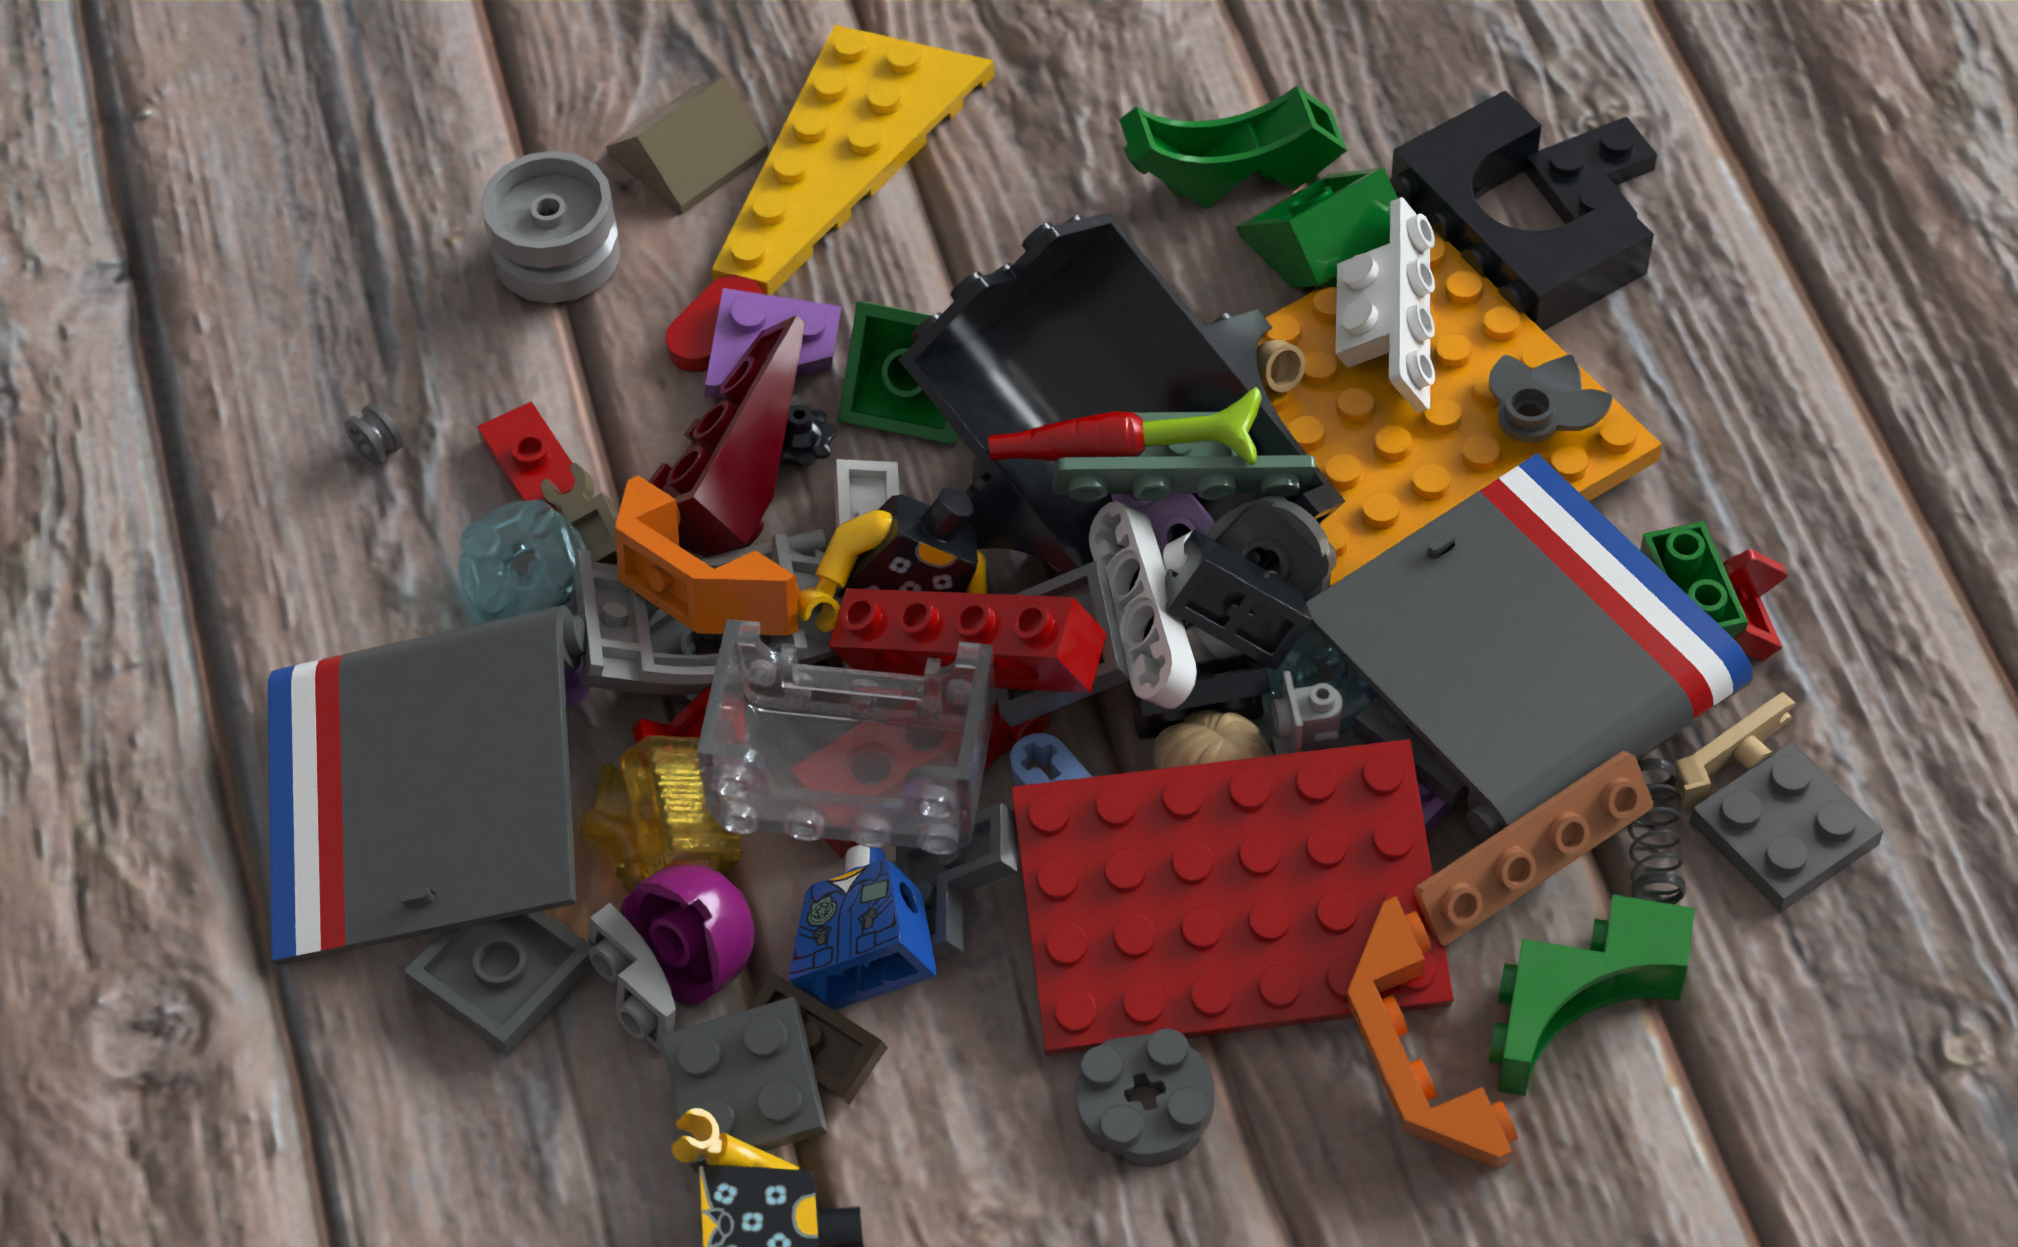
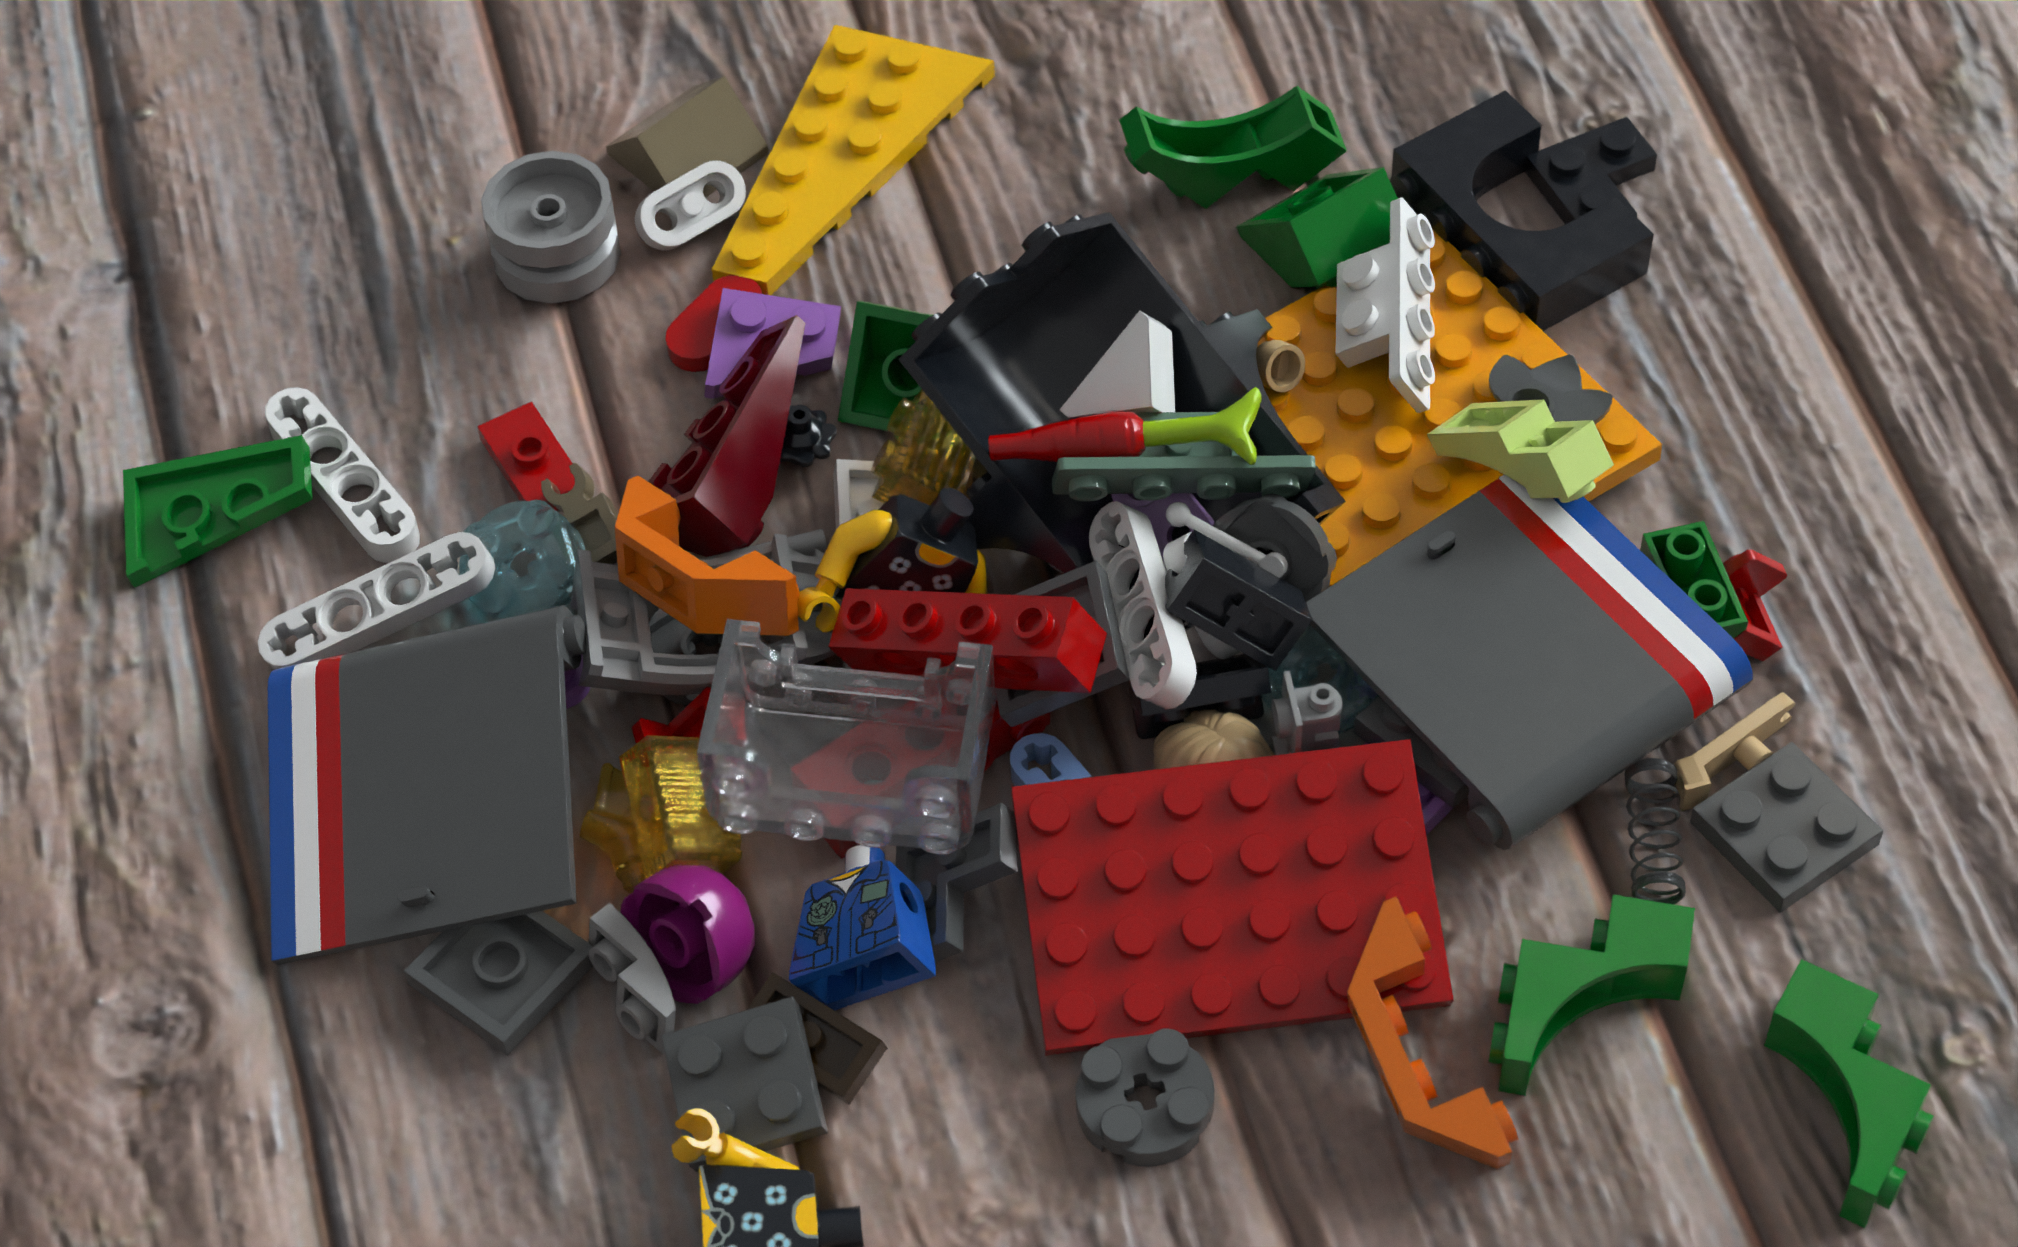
(208, 499): none -> green wing
(346, 471): none -> white beam
(373, 595): none -> white beam
(374, 433): flat silver bush -> none
(688, 207): none -> white plate
(922, 455): none -> clear yellow brick
(1131, 375): none -> white slope
(1179, 514): none -> white hinge
(1527, 446): none -> yellowish green slope
(1533, 848): nougat bracket -> none
(1829, 1034): none -> green arch

